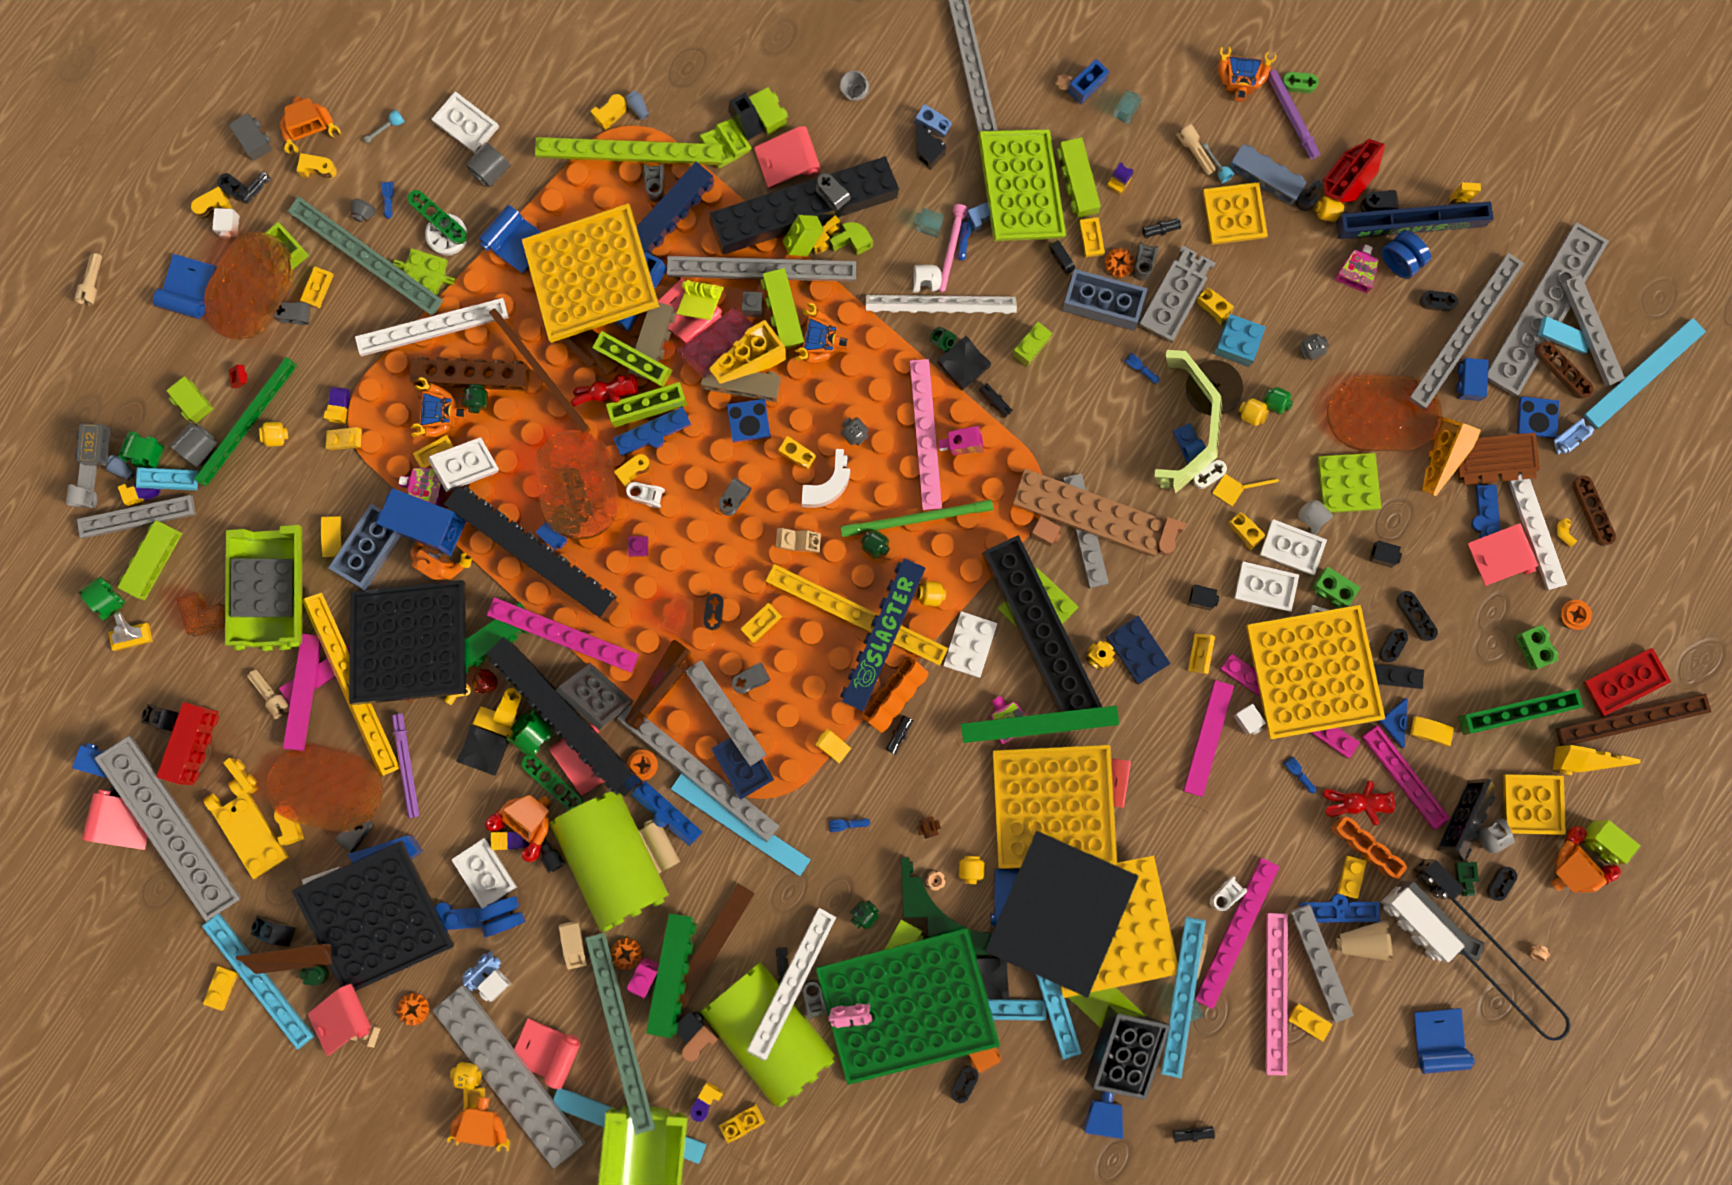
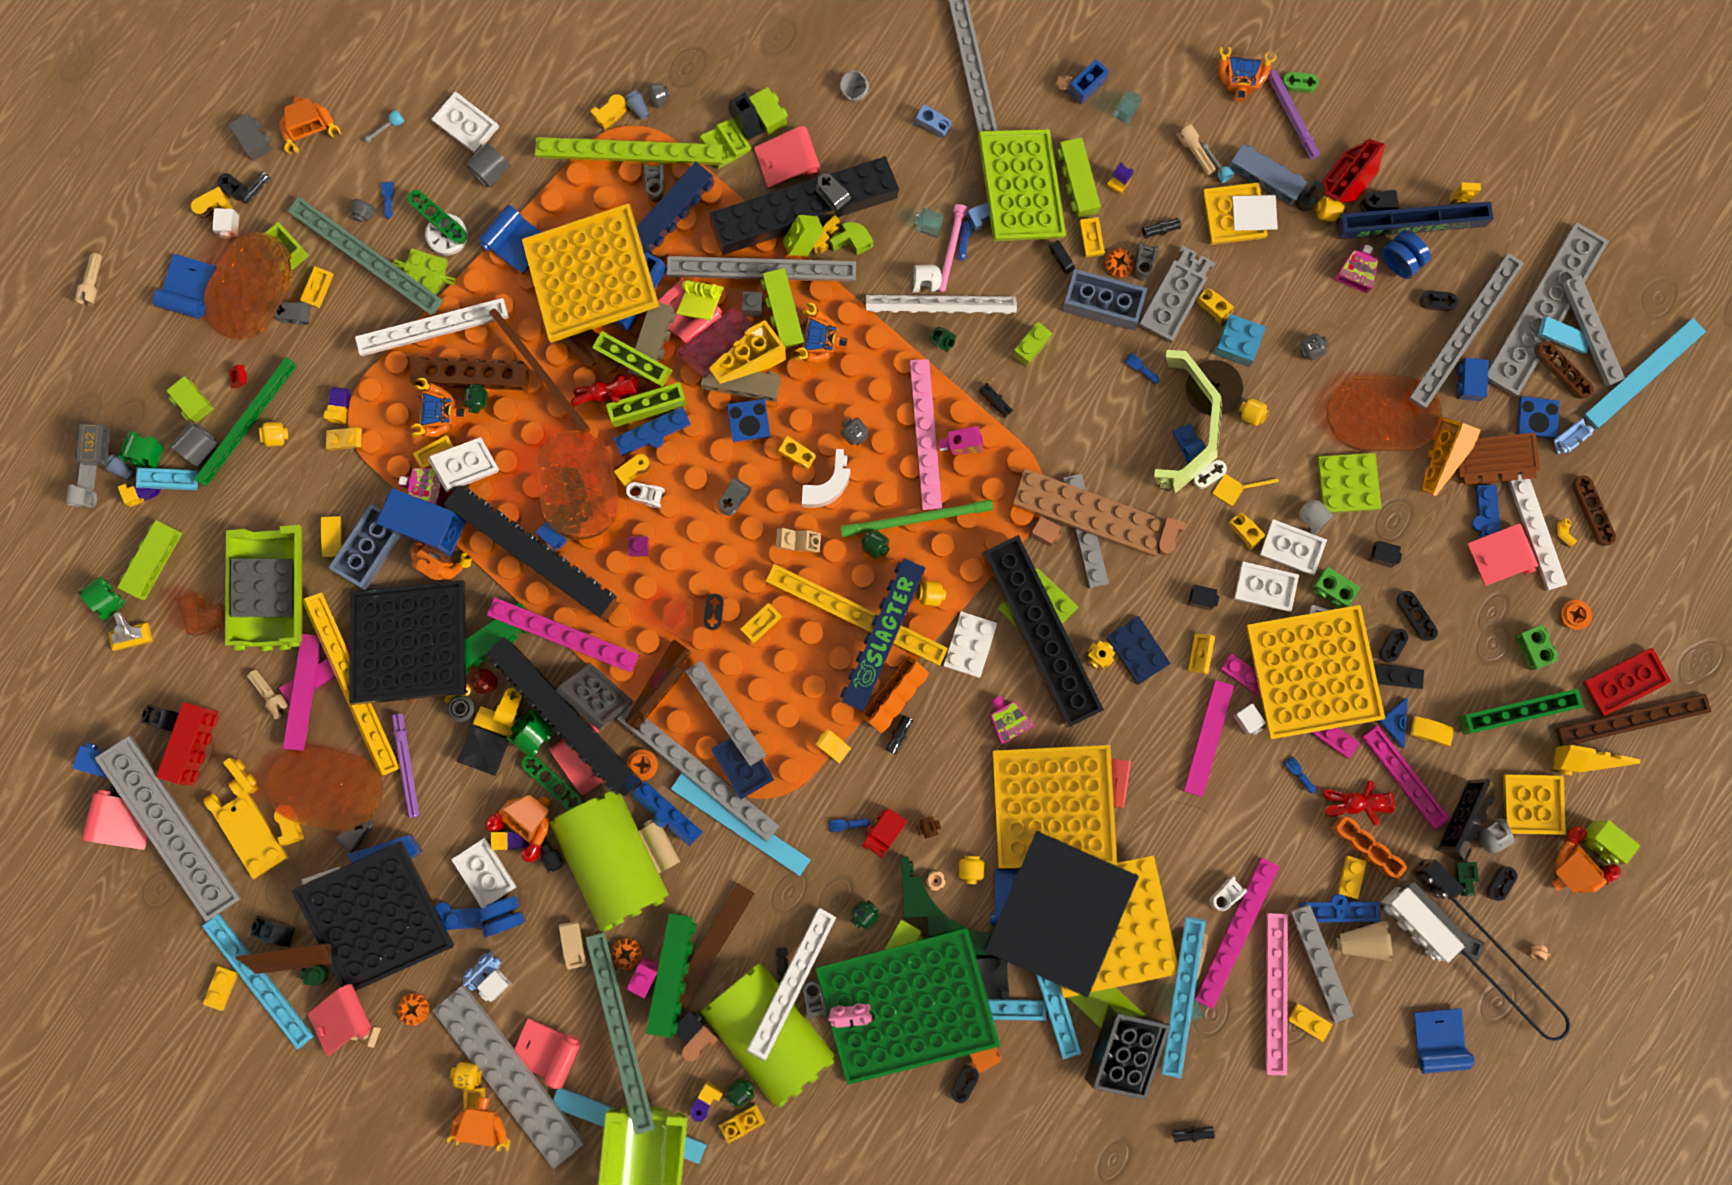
(136, 516): light grey plate -> none
(315, 165): yellow leg -> none
(455, 707): none -> dark grey cone
(658, 94): none -> dark grey cone
(740, 1093): none -> dark green head
(754, 677): dark grey piece -> none
(884, 832): none -> red hinge
(928, 148): black slope -> none
(964, 363): black brick -> none
(1040, 724): green tile -> none
(1104, 1117): blue torso -> none
(1255, 212): none -> white sticker
(1278, 400): green head -> none

